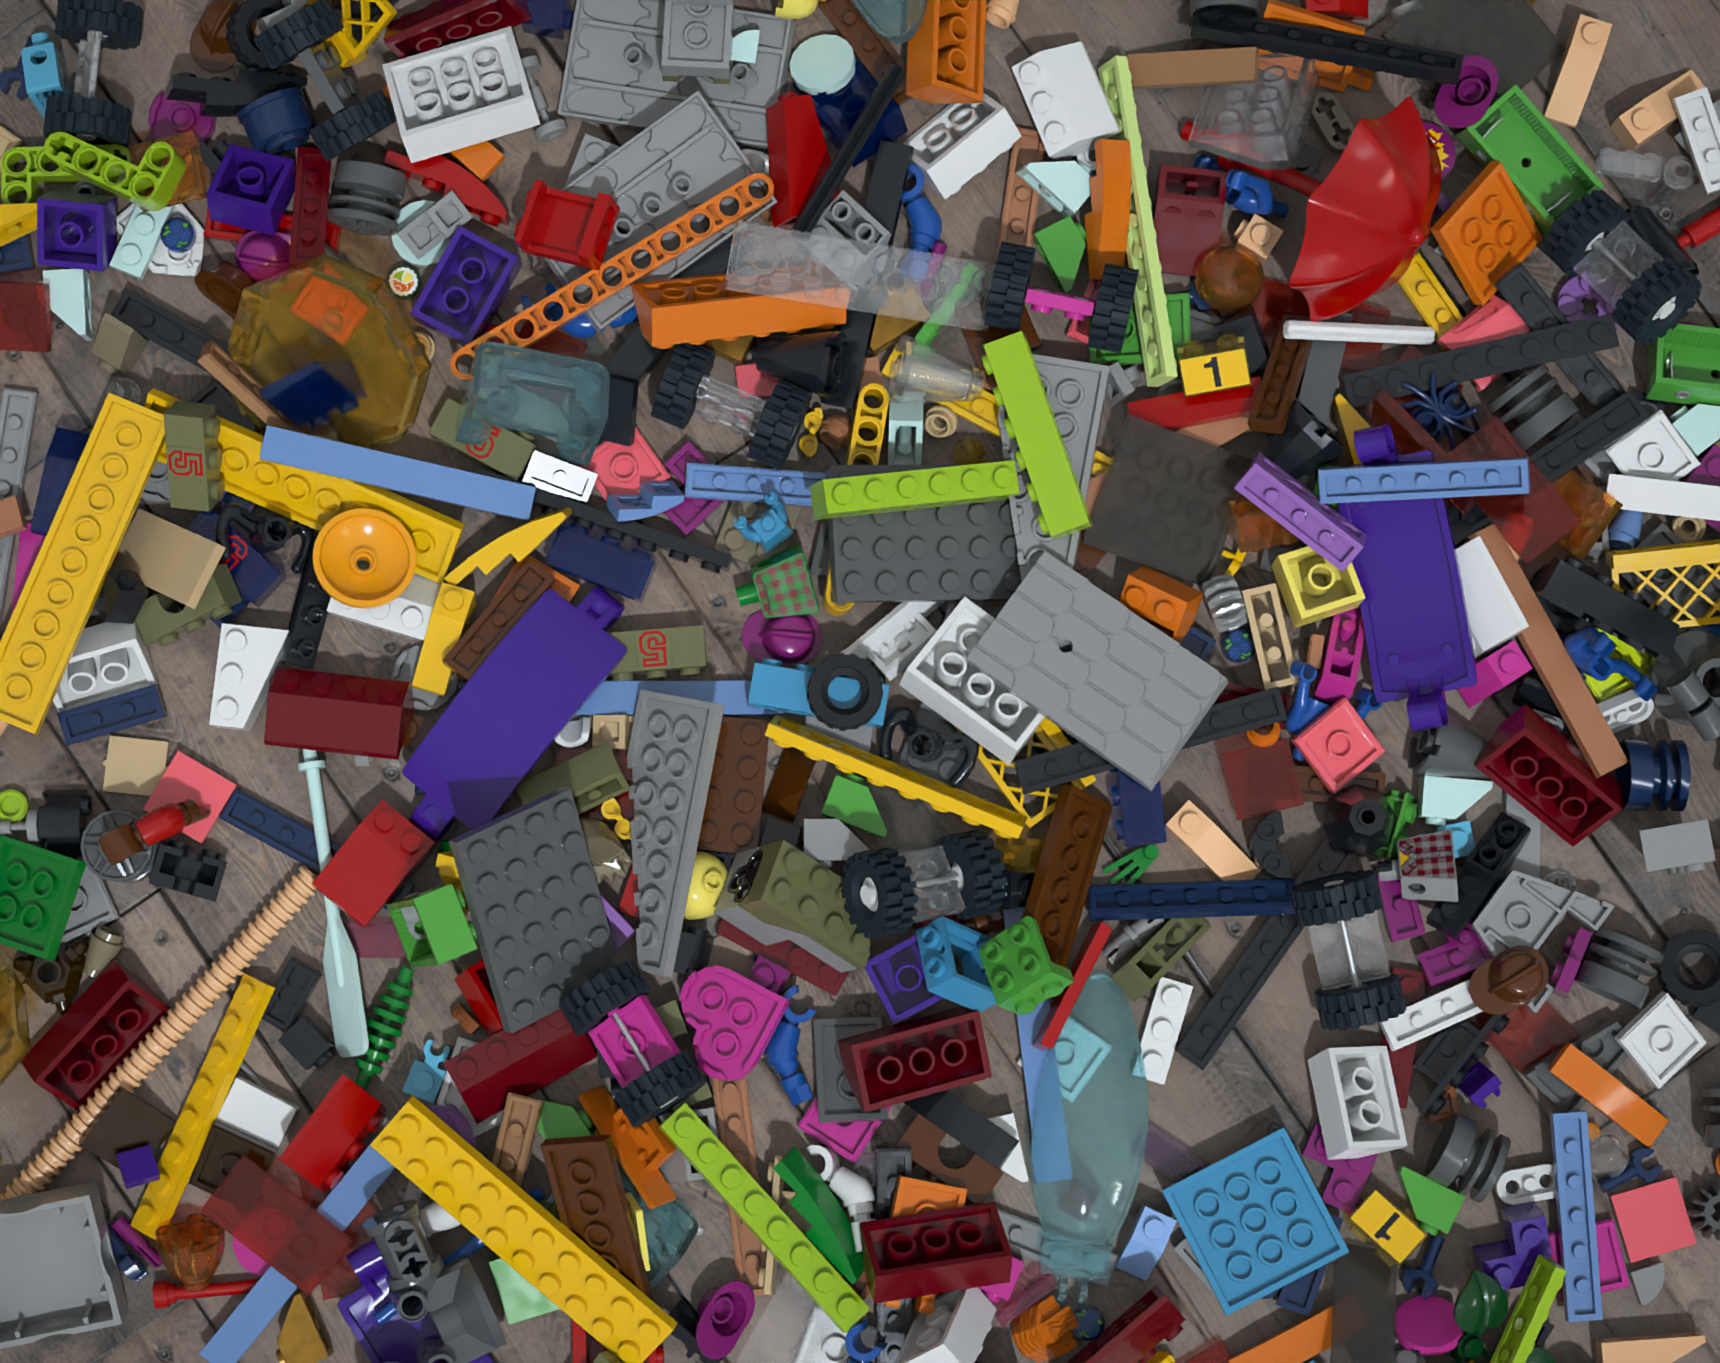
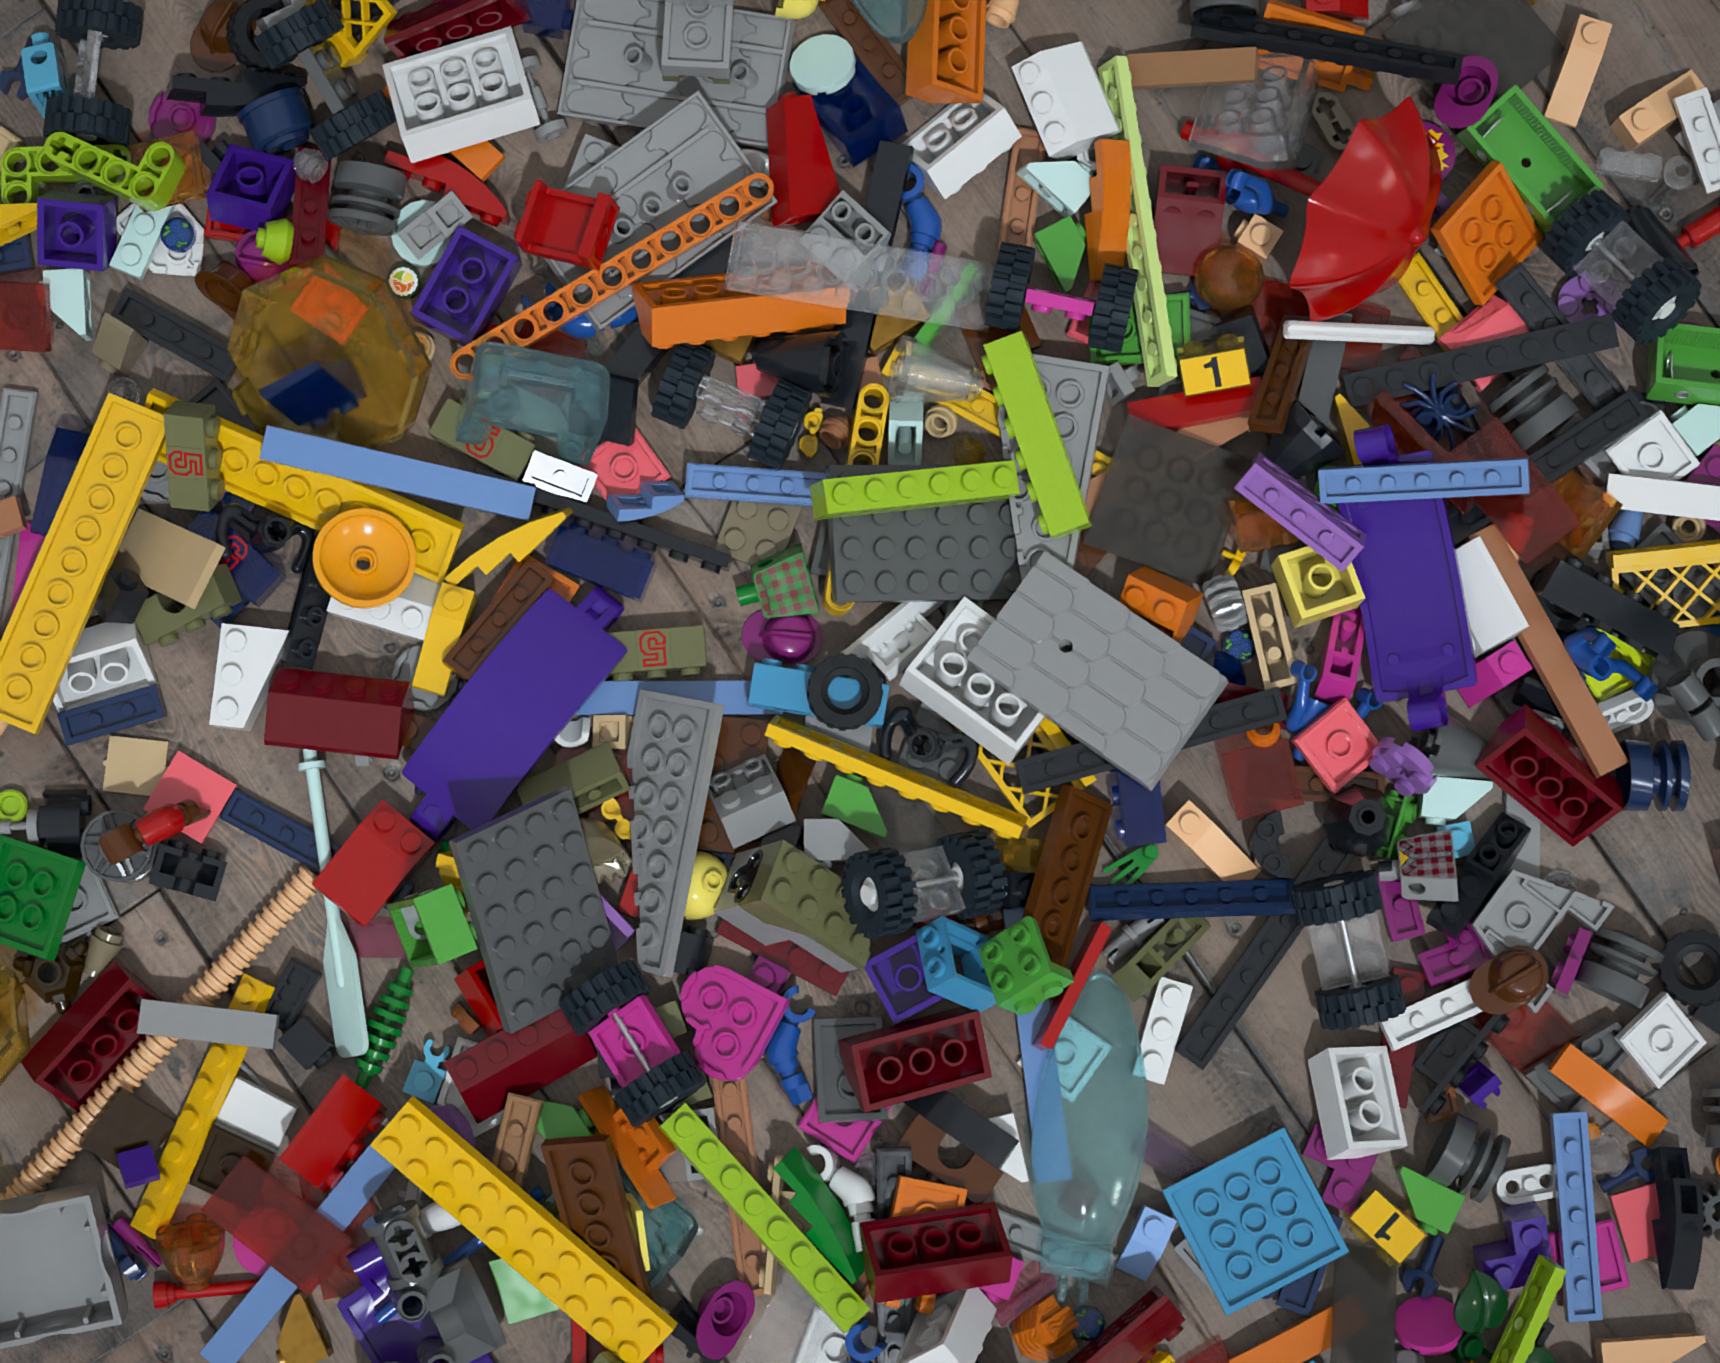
(208, 1024): none -> light grey tile
(243, 386): medium nougat tile -> none
(276, 240): none -> lime cone
(310, 165): none -> clear plate
(691, 512): magenta plate -> none
(746, 46): light aqua tile -> none
(749, 801): none -> light grey slope
(768, 529): dark azure piece -> none
(850, 148): black axle -> none
(1229, 667): none -> clear blue tile
(1314, 650): nougat tile -> none
(1403, 766): none -> medium lavender plate
(1647, 1281): light grey tile -> none
(1678, 847): light grey wedge -> none
(1680, 1225): none -> black slope

